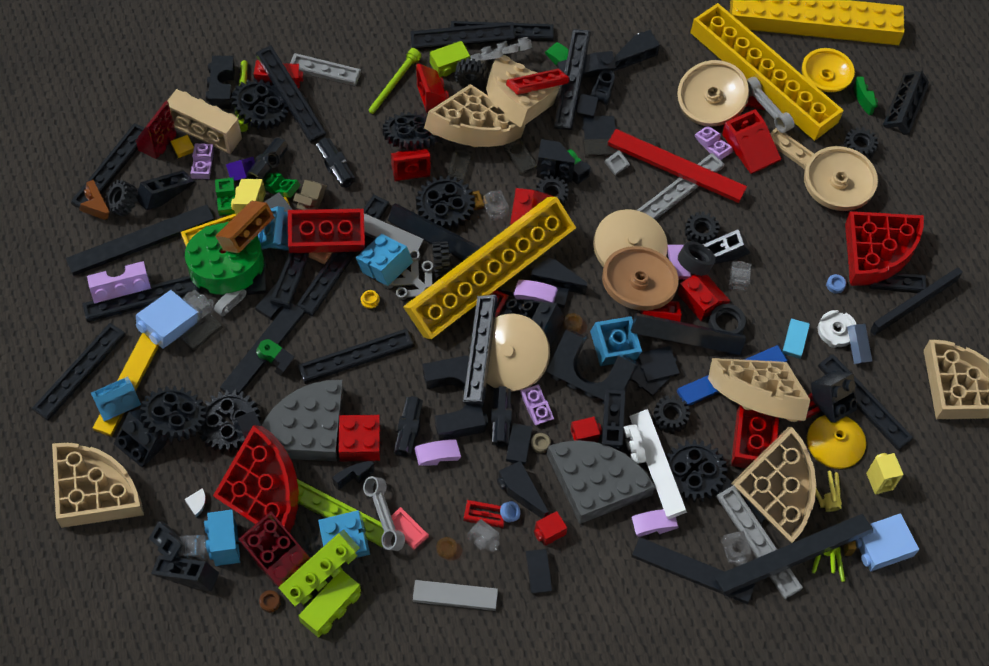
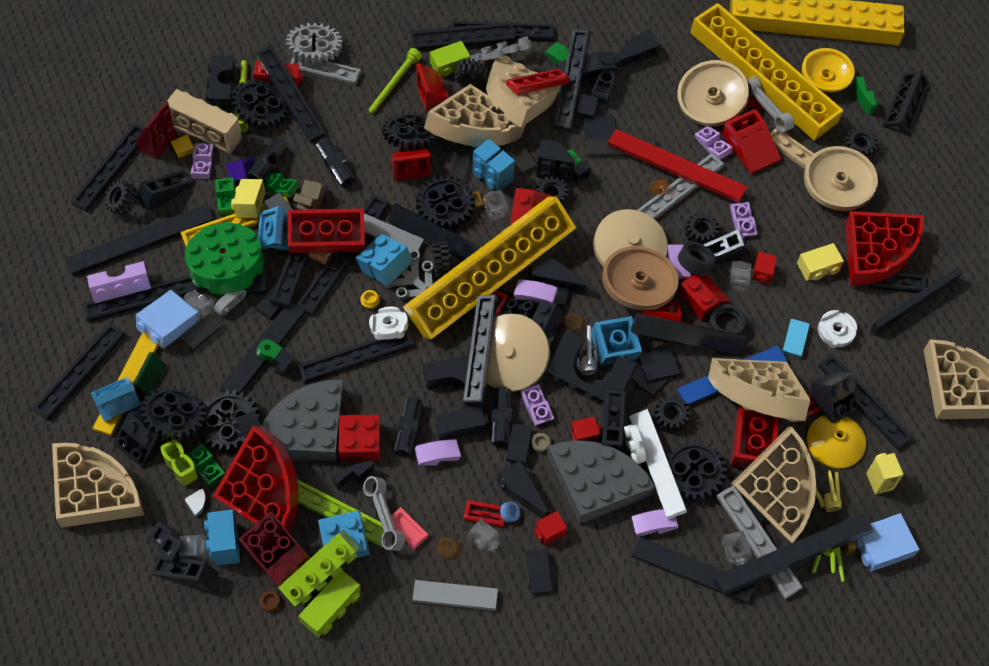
(96, 204): dark orange slope -> none
(148, 374): none -> dark green slope
(179, 462): none -> lime brick
(206, 466): none -> green slope
(245, 226): dark orange brick -> none
(300, 43): none -> light grey gear
(382, 330): none -> white plate
(495, 172): none -> dark azure piece
(588, 365): none -> white plant
(617, 163): light grey tile -> none
(659, 186): none -> clear orange tile
(743, 219): none -> lavender slope
(764, 267): none -> red brick
(820, 262): none -> light yellow brick
(836, 283): medium blue tile -> none
(859, 343): sand blue slope -> none

